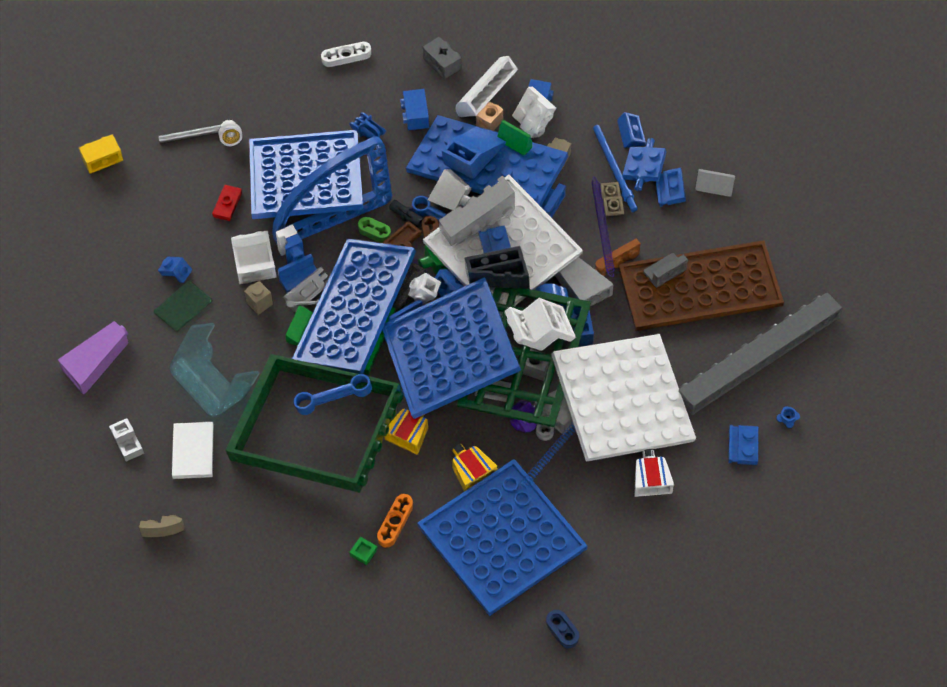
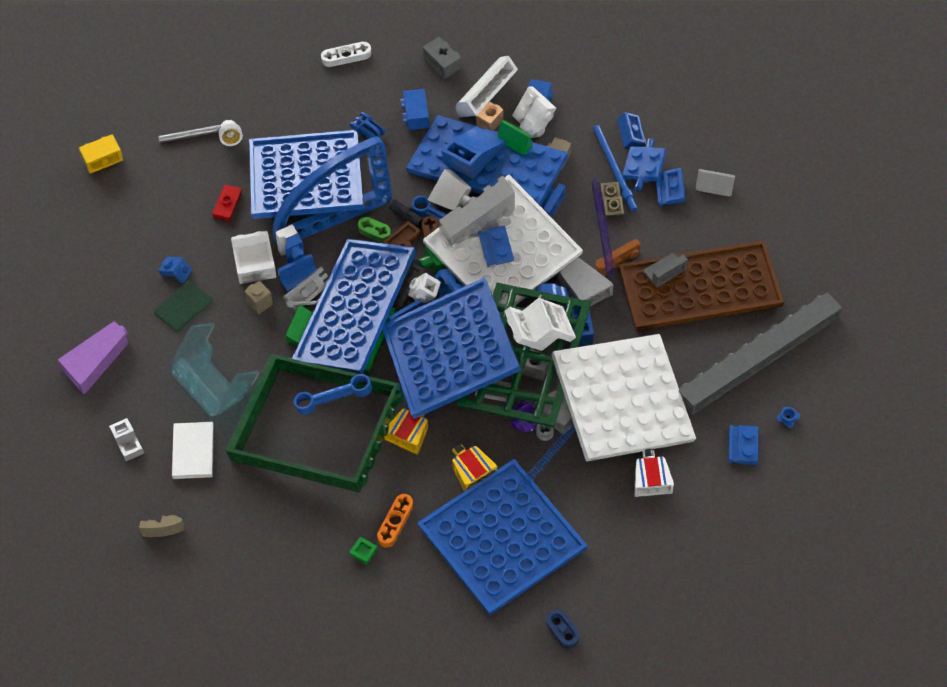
(500, 268): black wedge -> none

